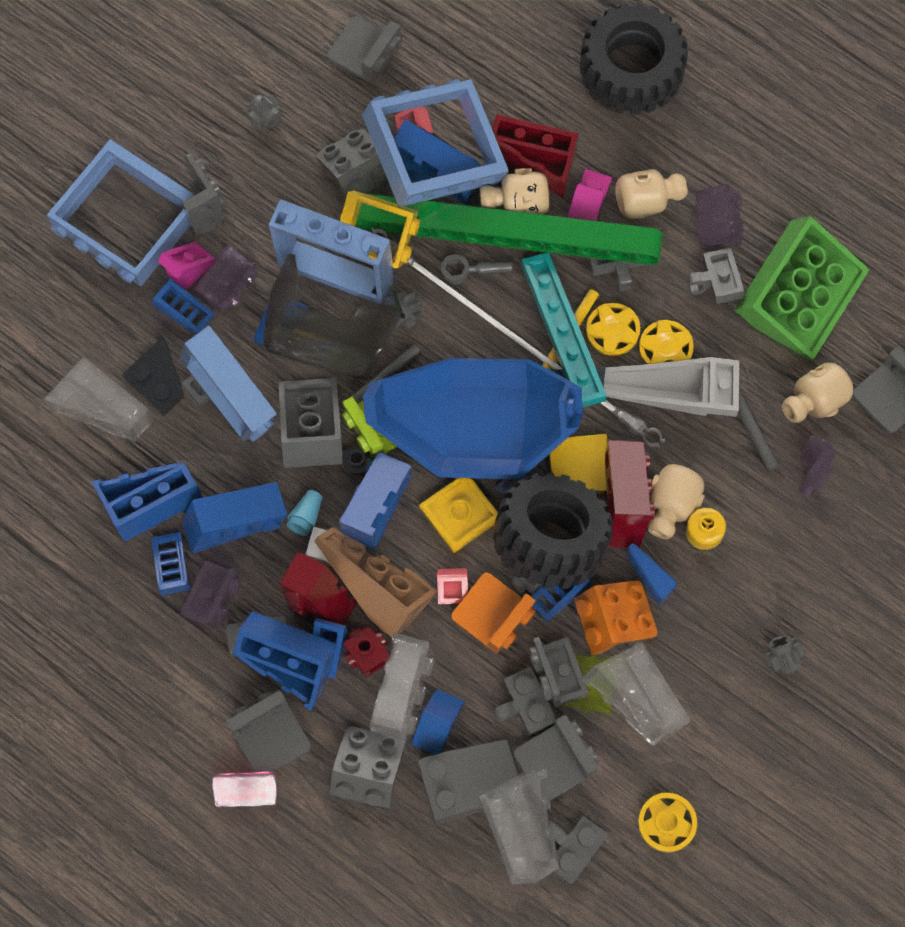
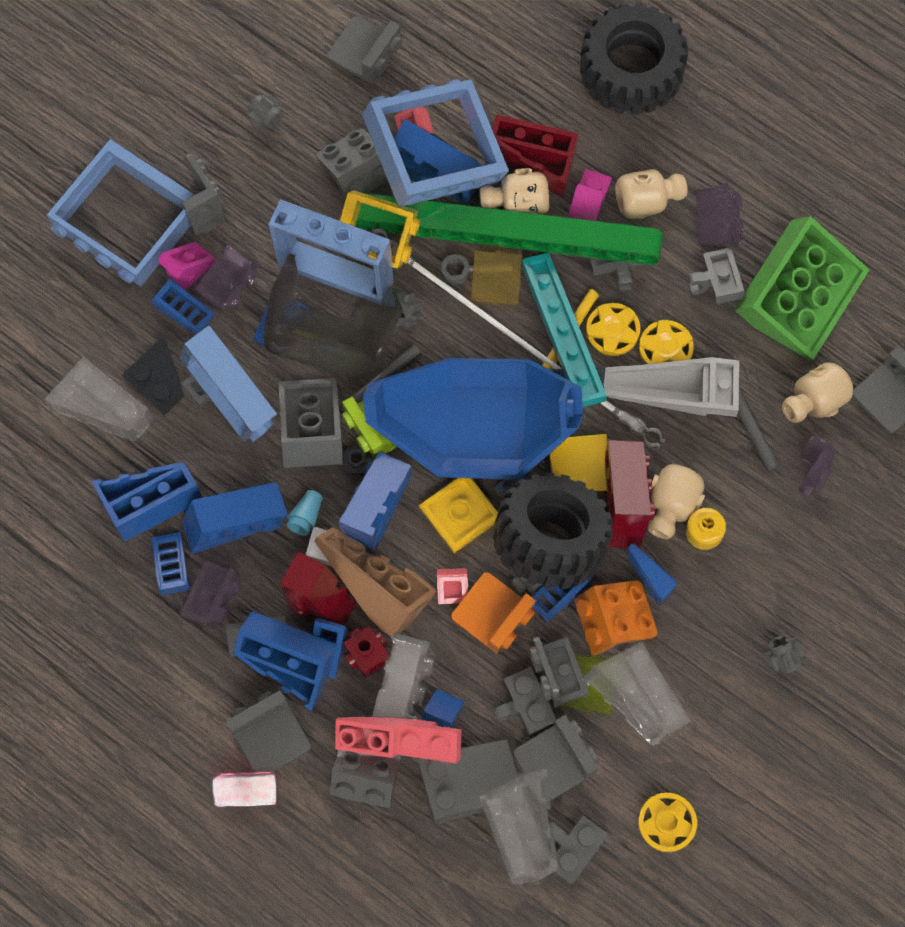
(398, 737): none -> coral slope
(496, 277): none -> clear yellow piece

